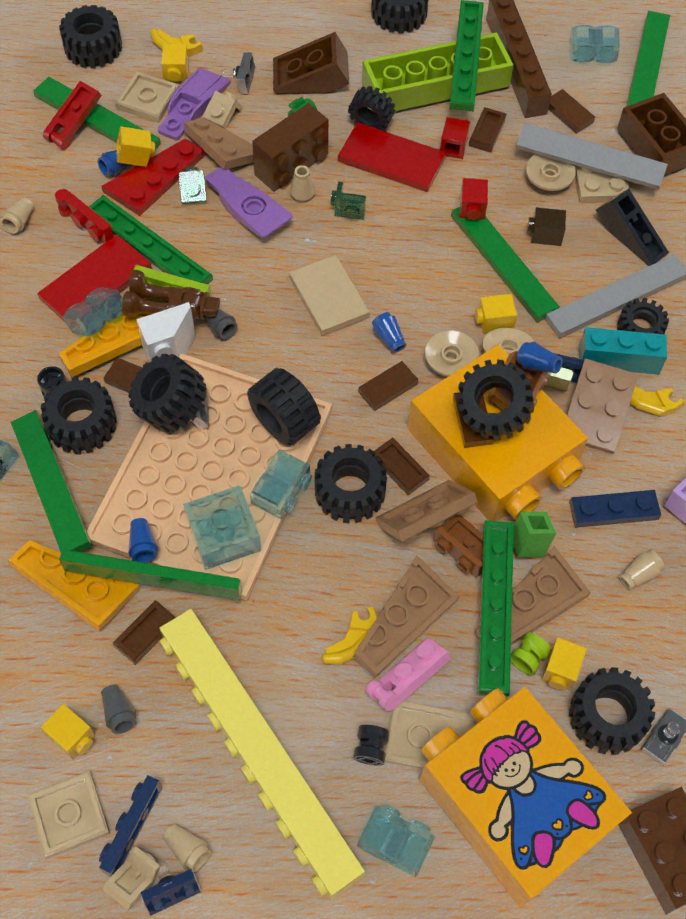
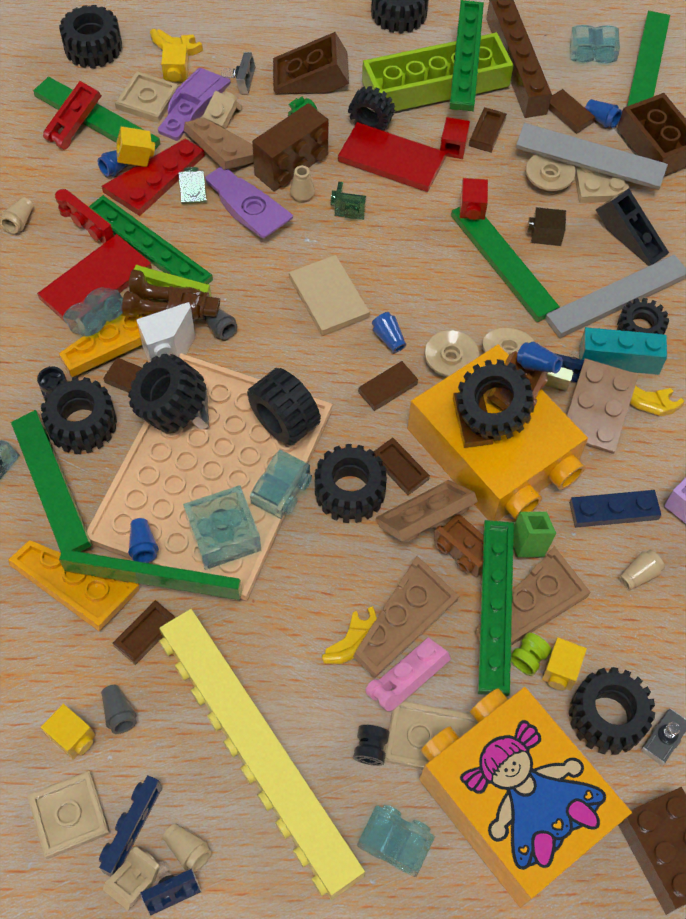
(496, 312): yellow brick -> none
(604, 113): none -> blue cone

